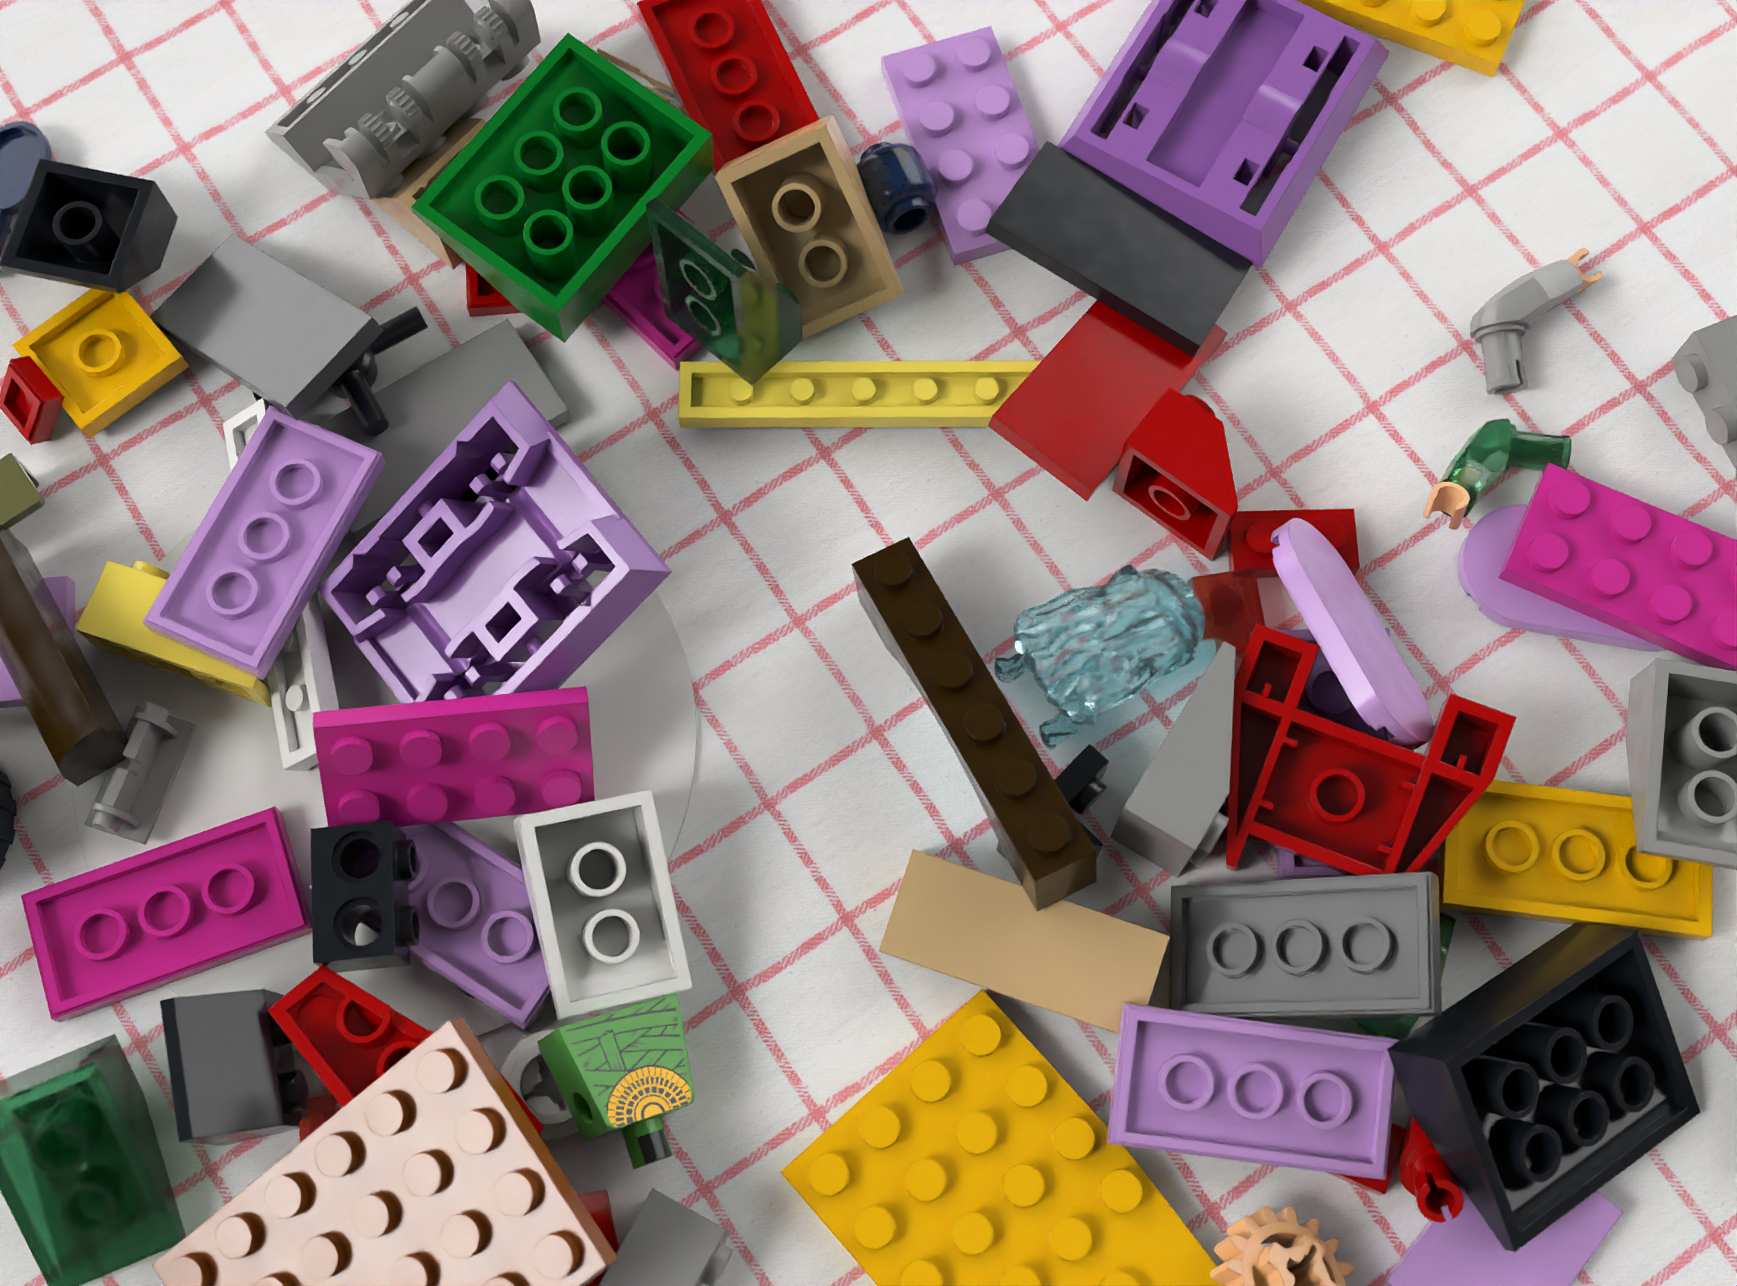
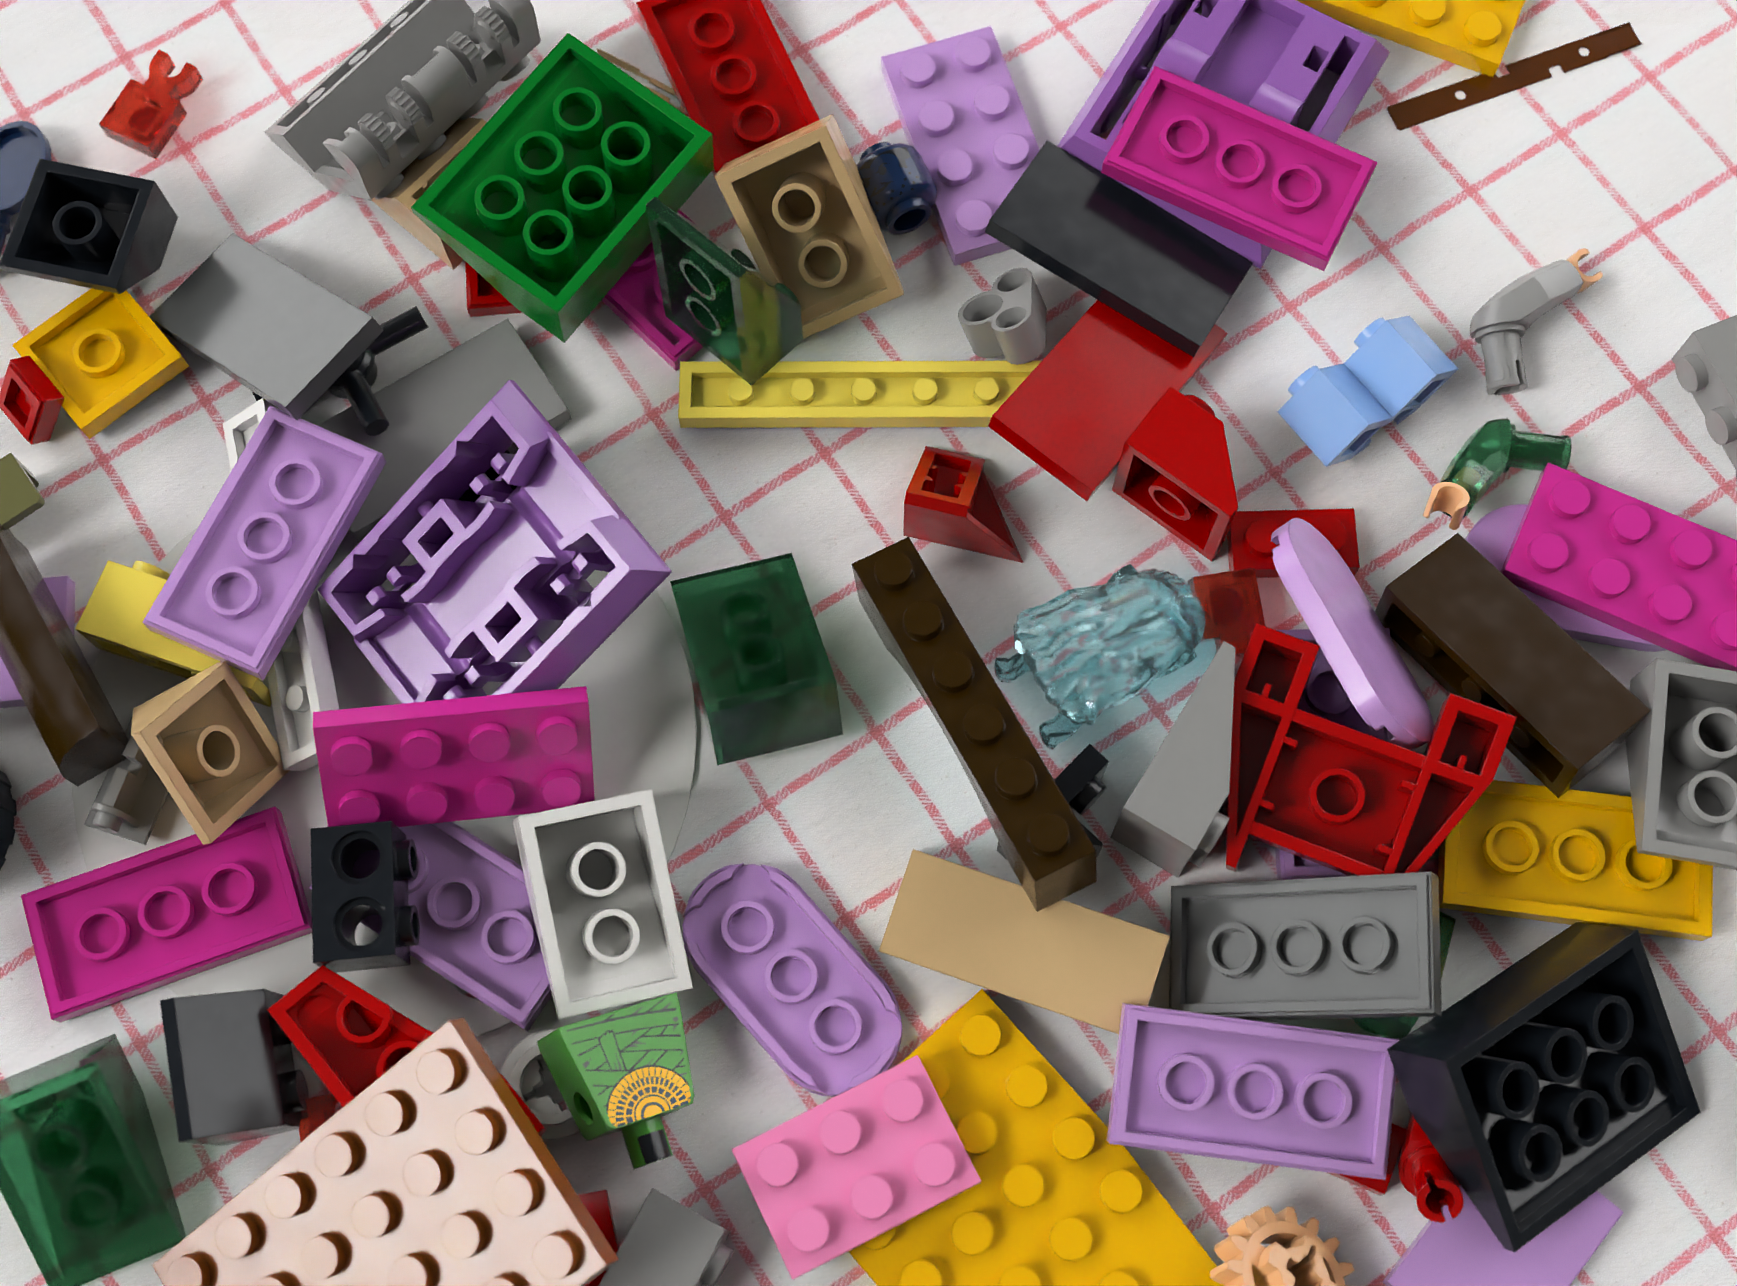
(152, 111): none -> clear red plate
(208, 749): none -> tan slope
(757, 659): none -> clear green slope
(791, 978): none -> lavender tile
(855, 1167): none -> bright pink plate
(955, 506): none -> red slope
(1007, 319): none -> light grey piece
(1239, 168): none -> dark pink tile
(1381, 382): none -> light blue brick
(1507, 654): none -> dark brown brick
(1522, 74): none -> reddish brown piece

